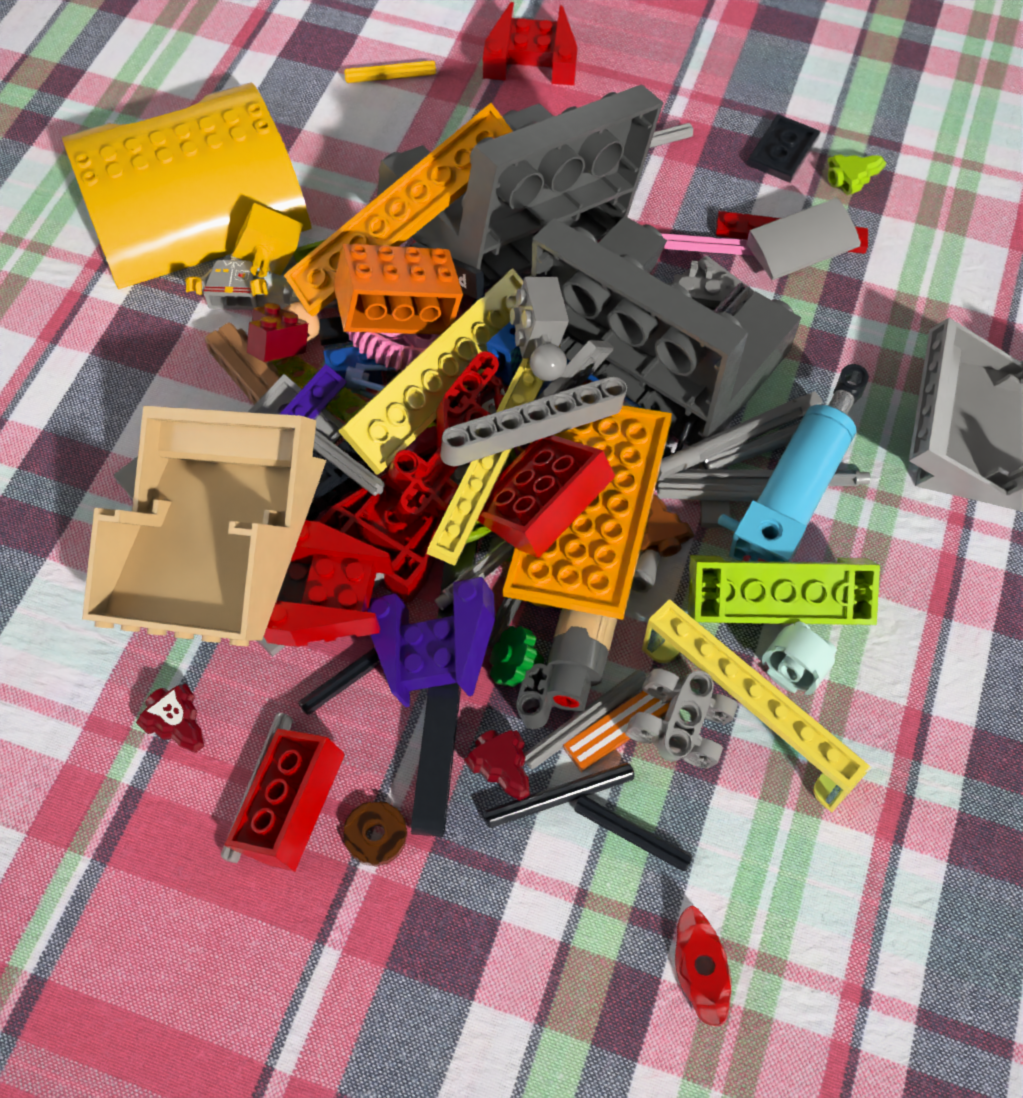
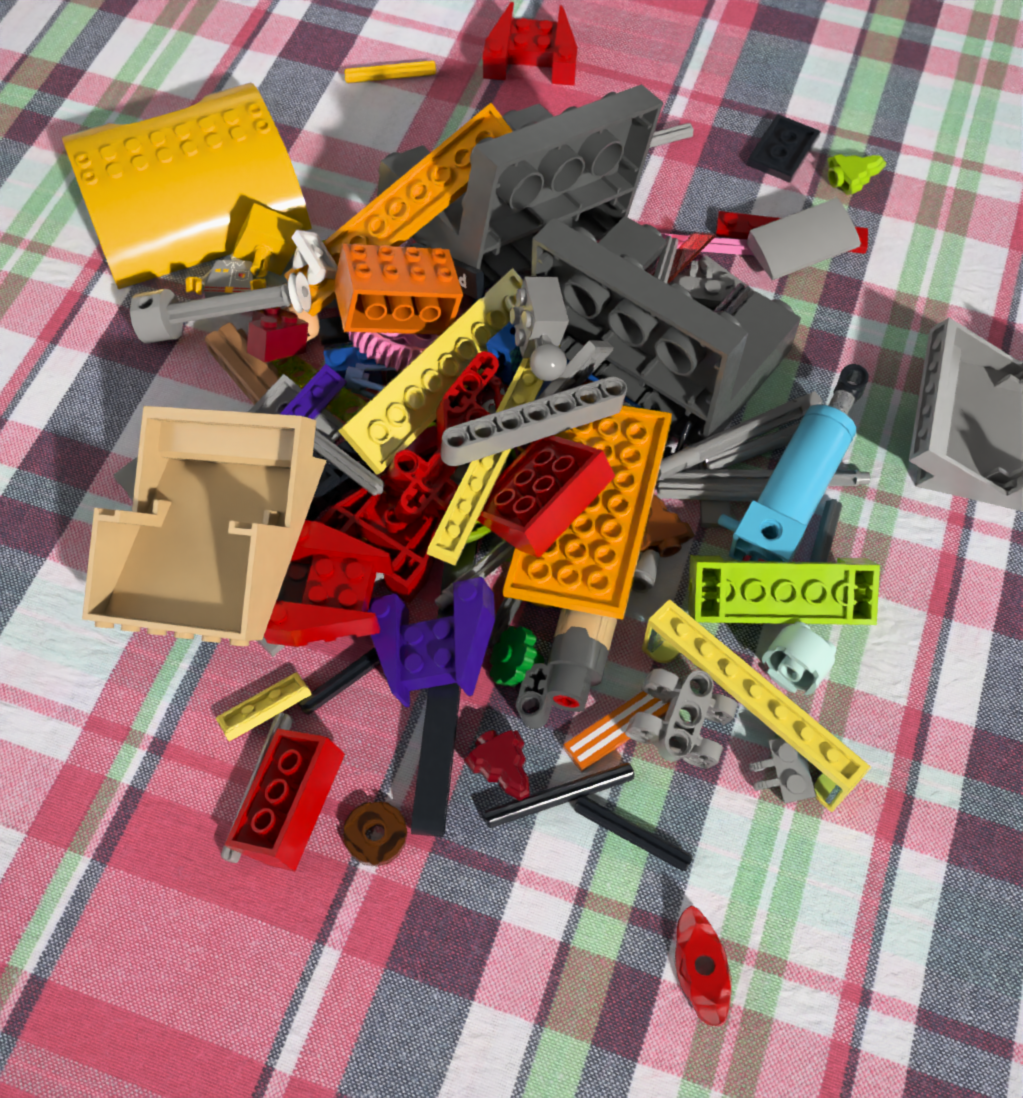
(160, 315): none -> light grey piece
(173, 717): dark red rock -> none
(263, 706): none -> light yellow tile
(313, 252): none -> white tile
(584, 719): light grey axle -> none
(666, 259): none -> light grey axle
(688, 252): none -> clear red piece
(791, 770): none -> light grey hinge
(826, 531): none -> dark grey axle

